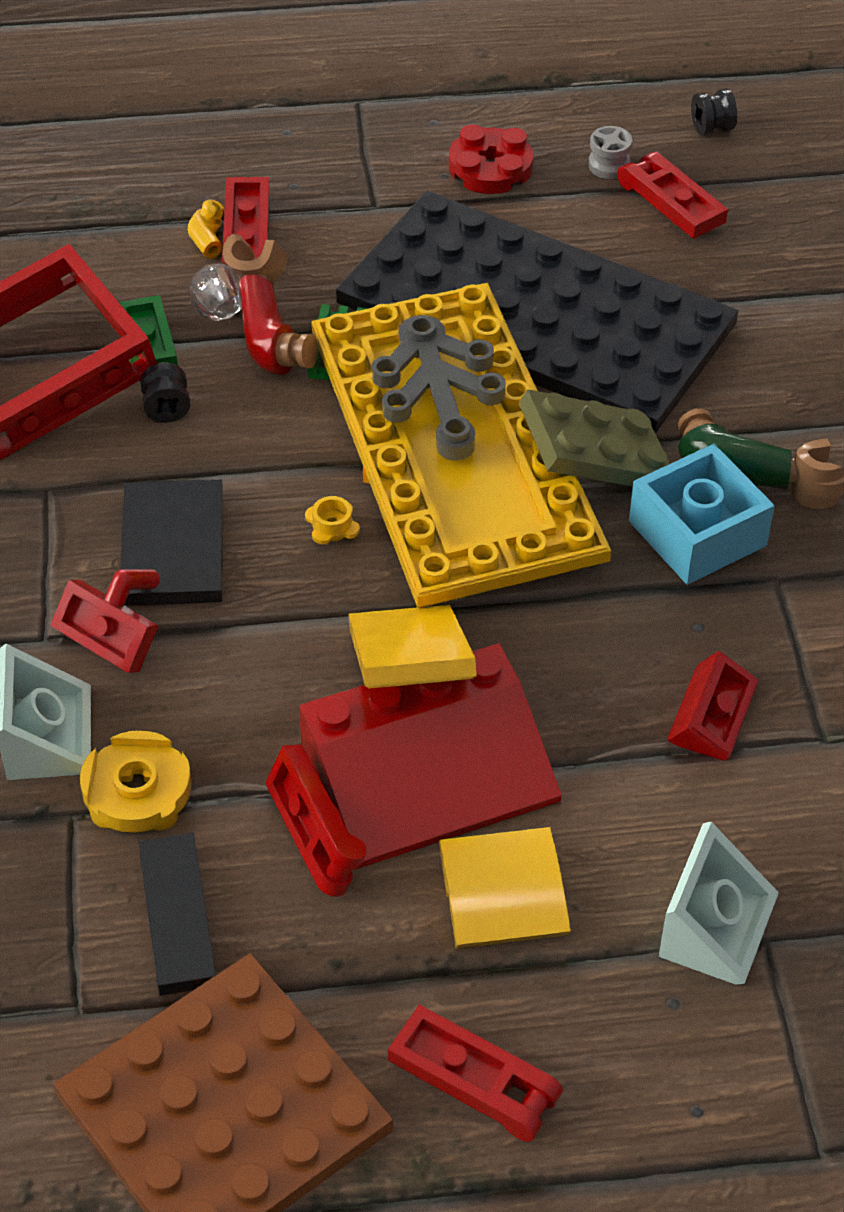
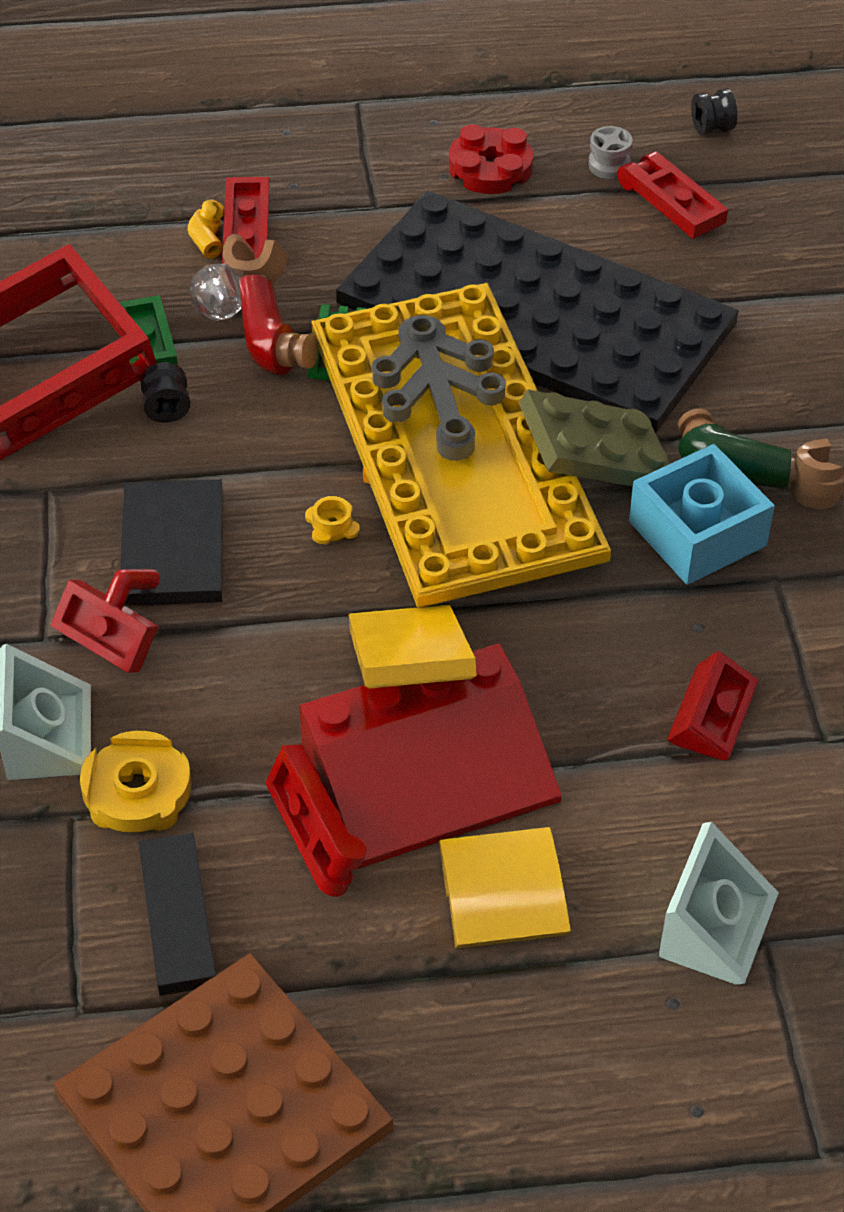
(474, 1072): red plate -> none

